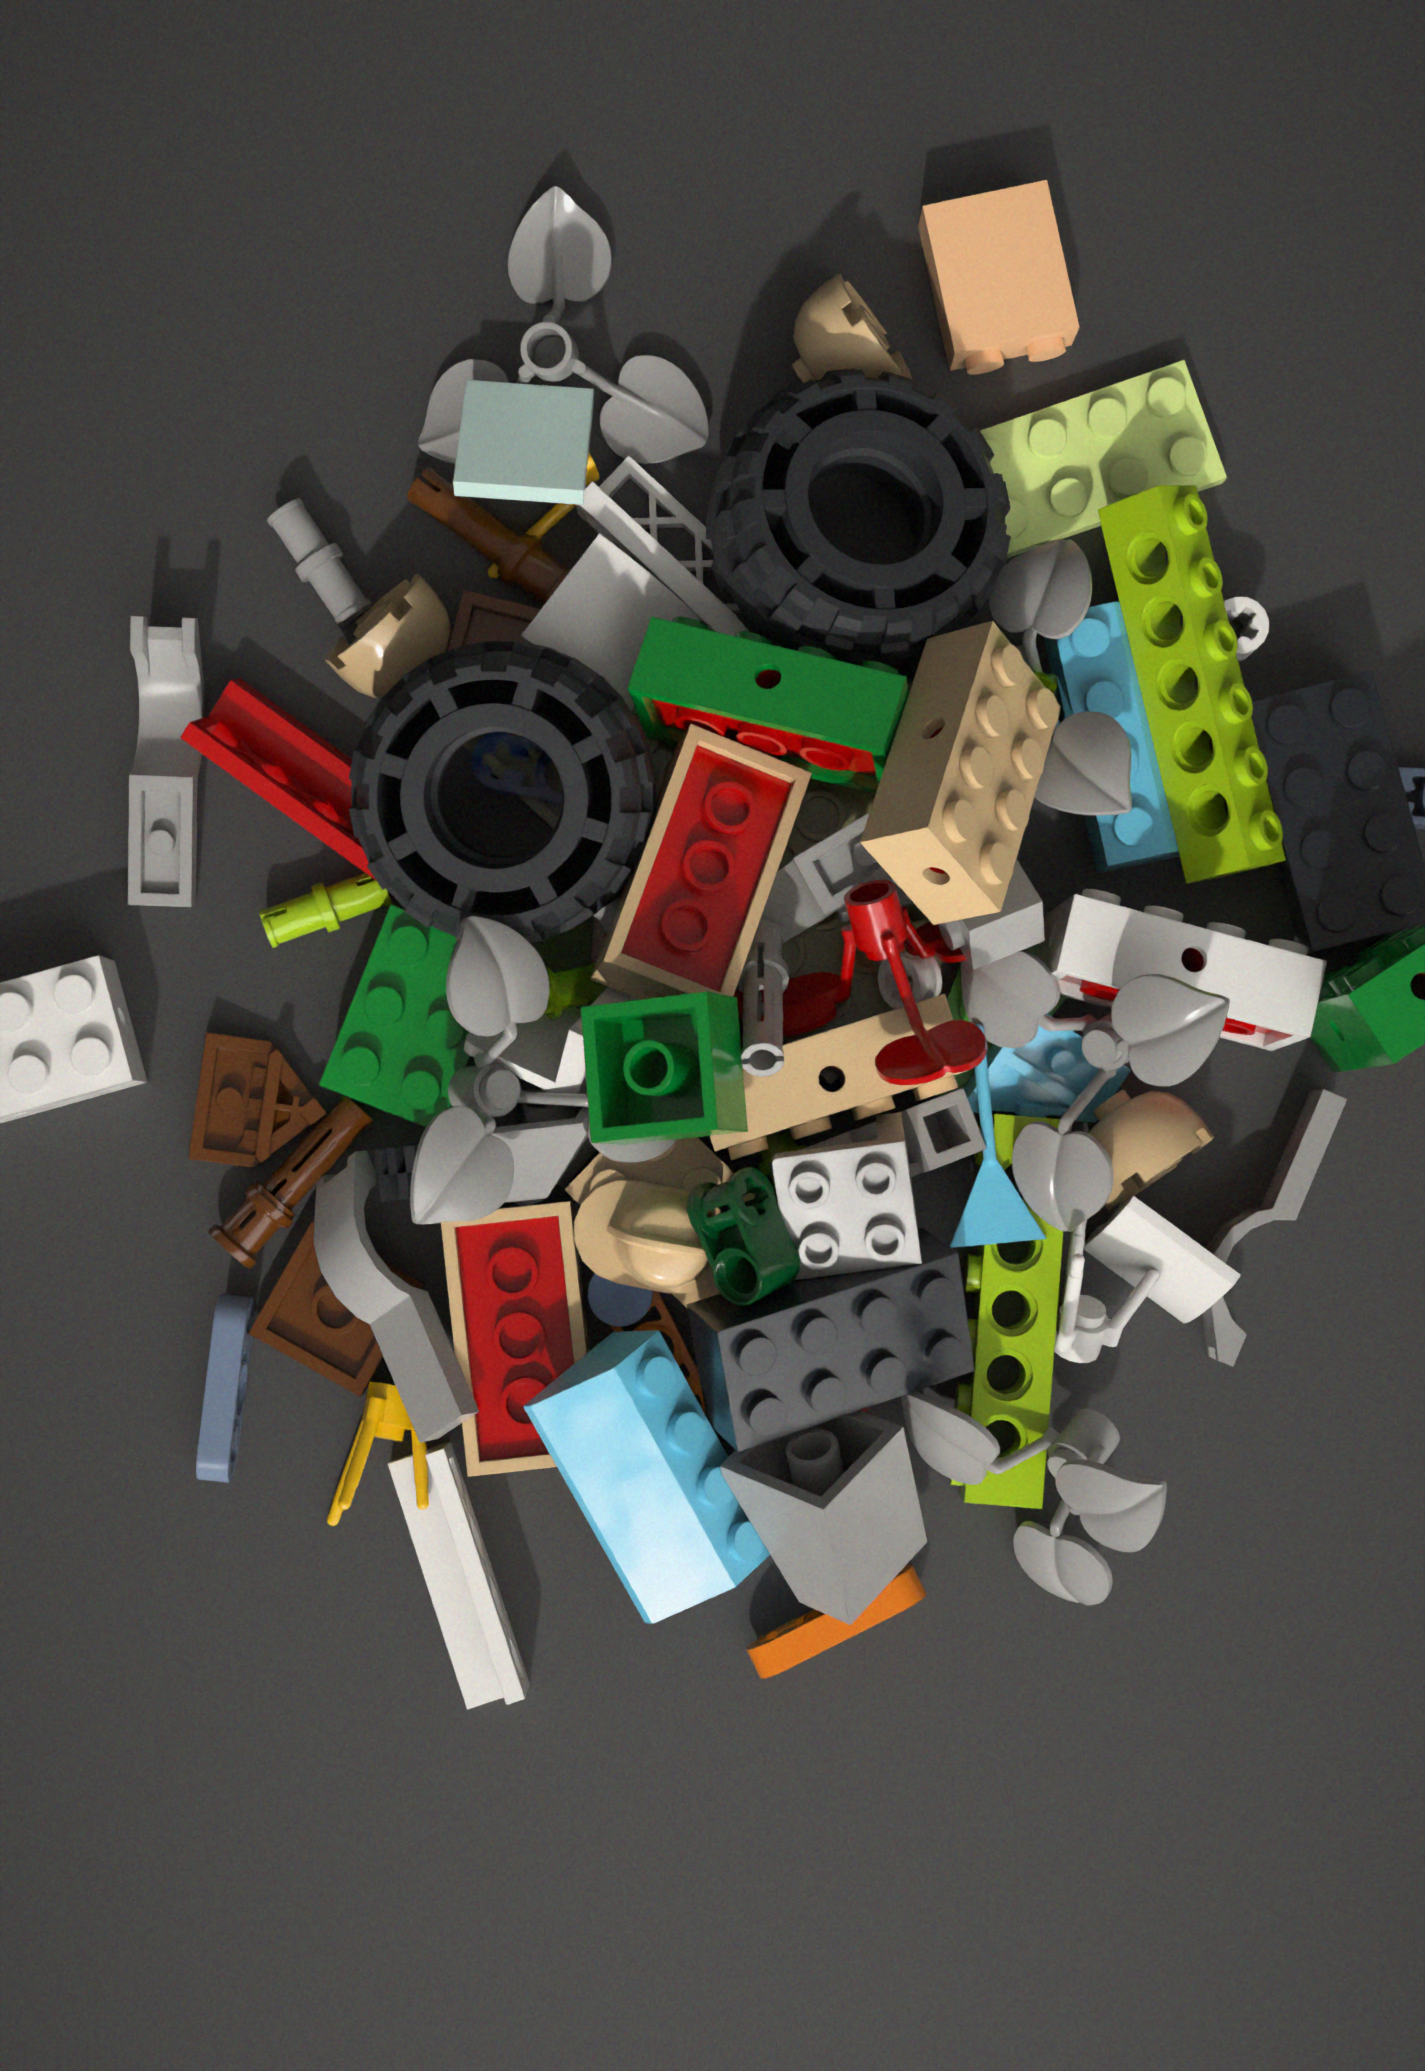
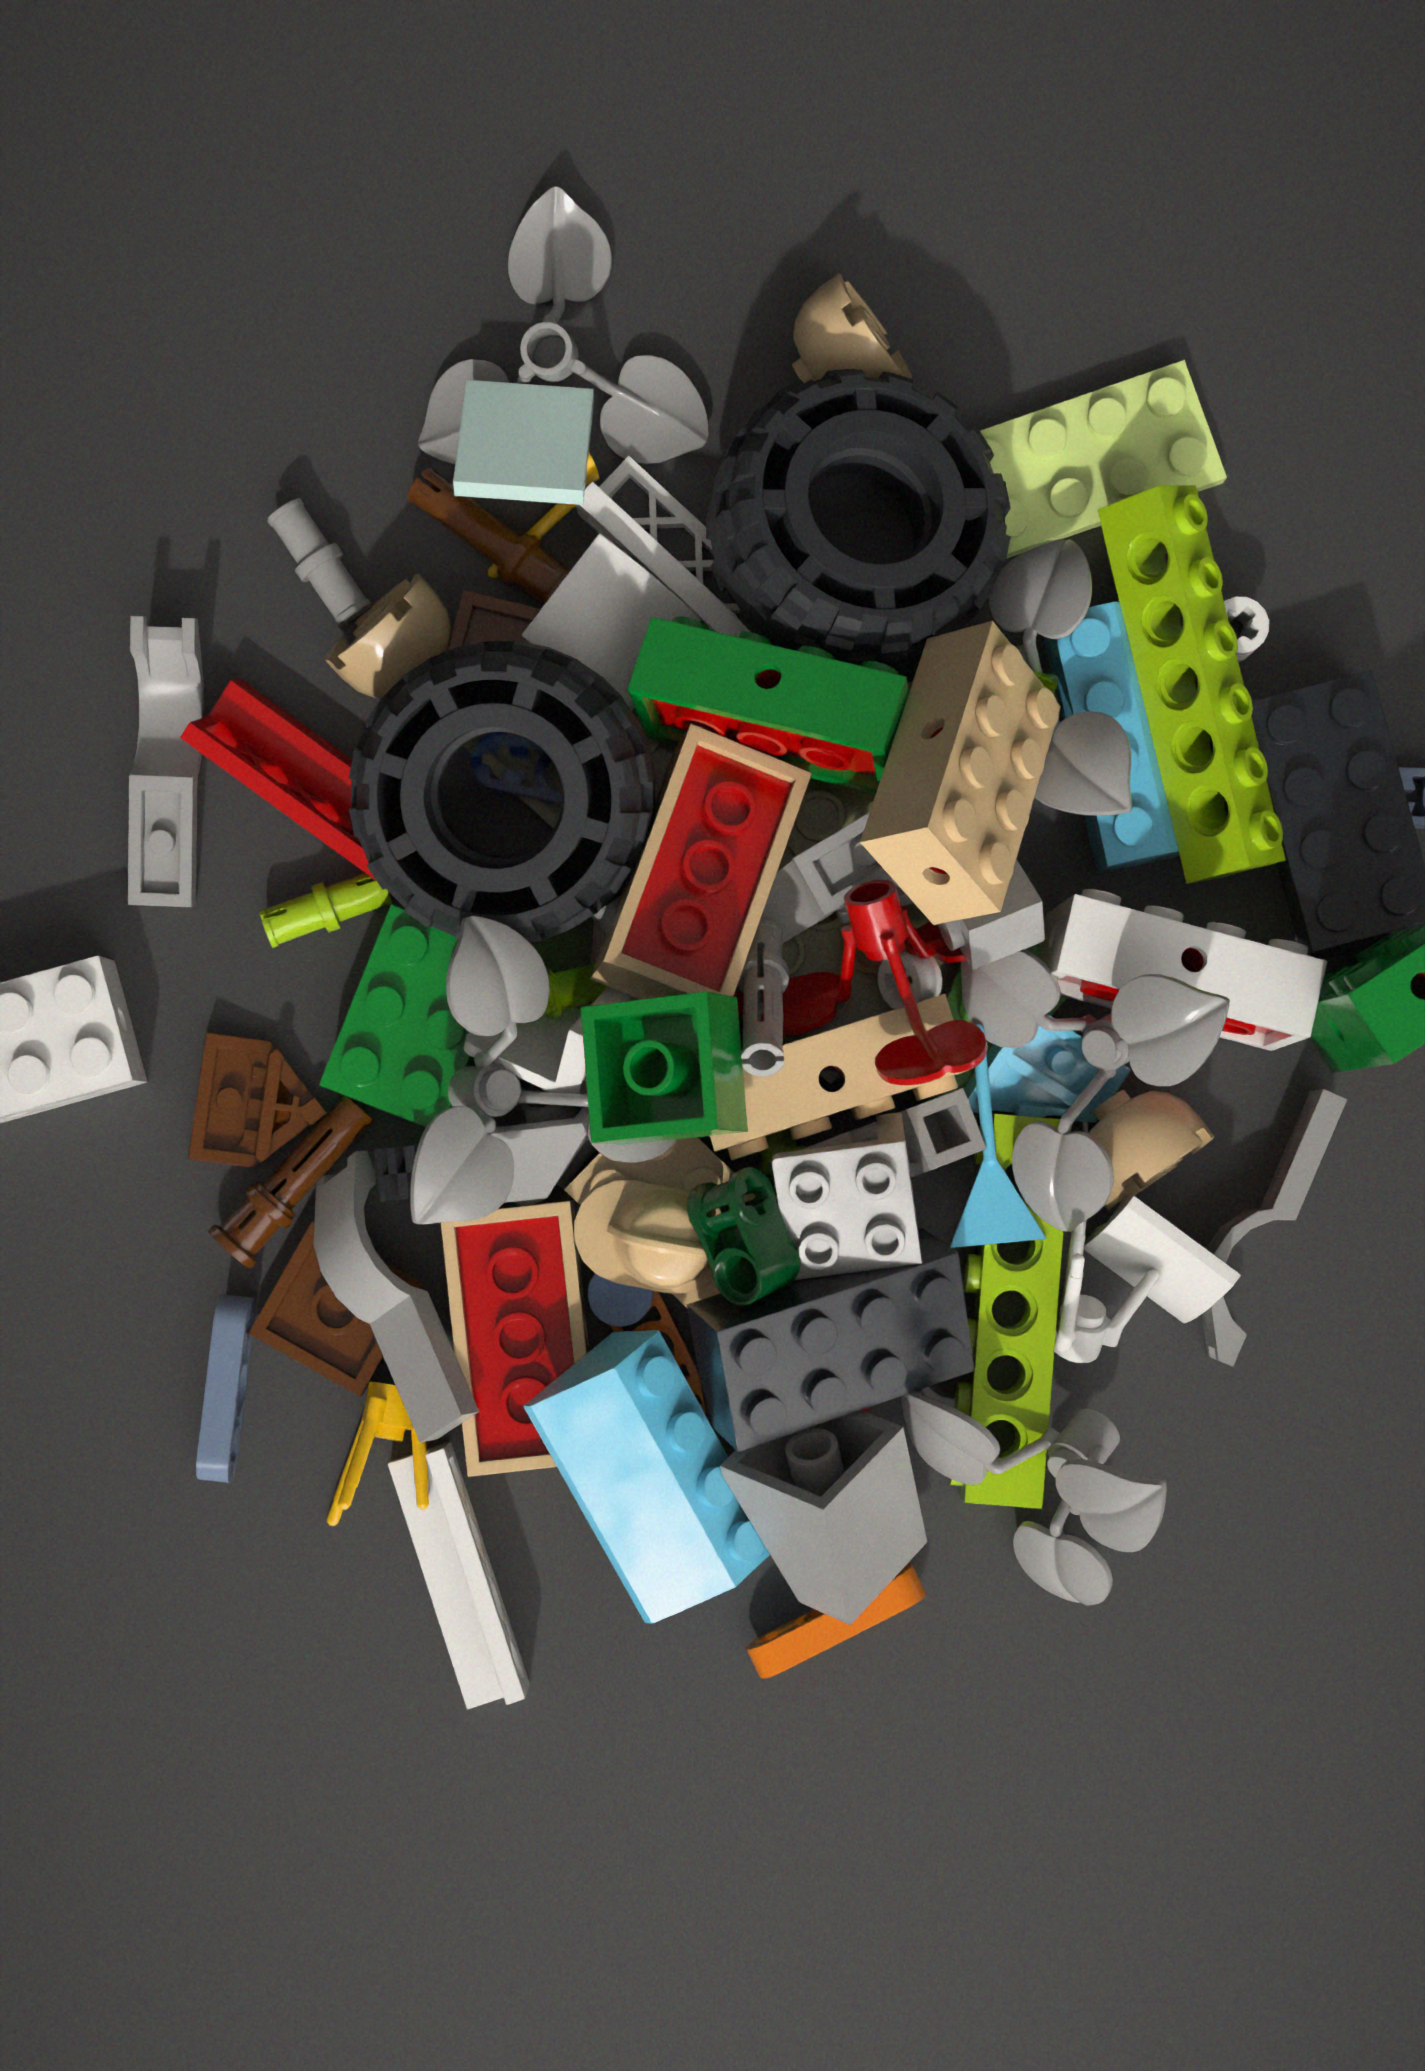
(998, 277): light nougat brick -> none

